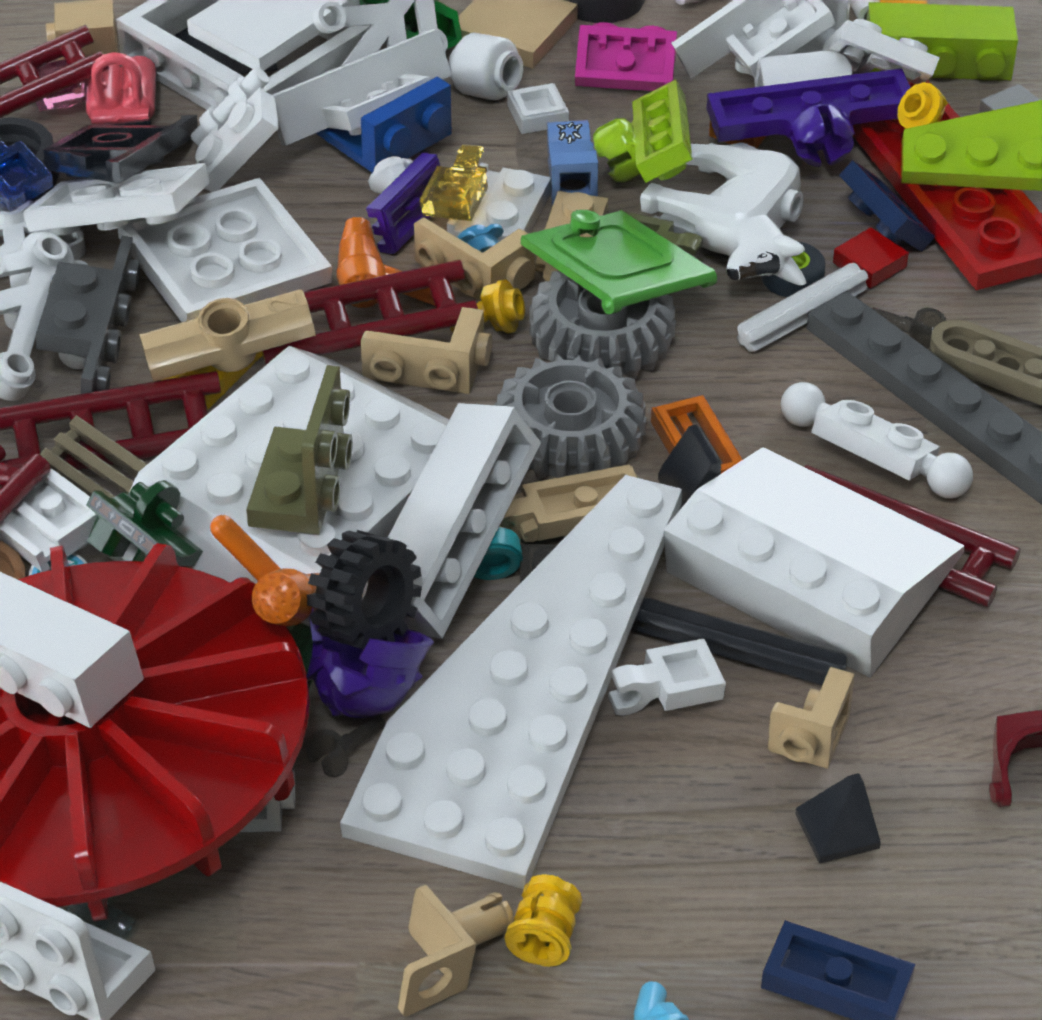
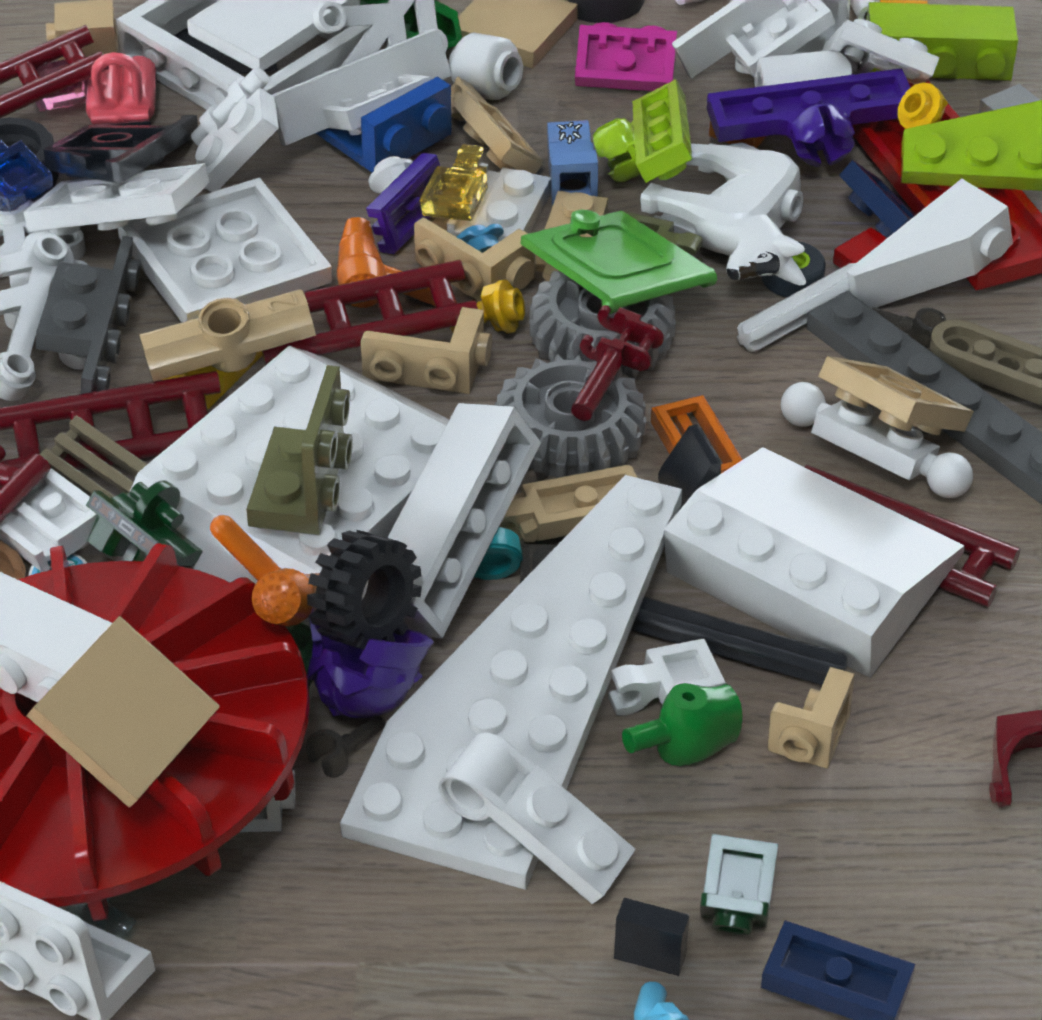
(123, 711): none -> tan tile
(449, 943): tan bracket -> none
(492, 129): none -> tan hinge
(536, 106): white tile -> none
(537, 811): none -> white plate
(544, 921): yellow bush -> none
(613, 354): none -> dark red piece
(651, 936): none -> black tile
(690, 725): none -> green piece
(738, 883): none -> bracket
(839, 821): black slope -> none
(899, 398): none -> tan plate
(934, 248): none -> white slope

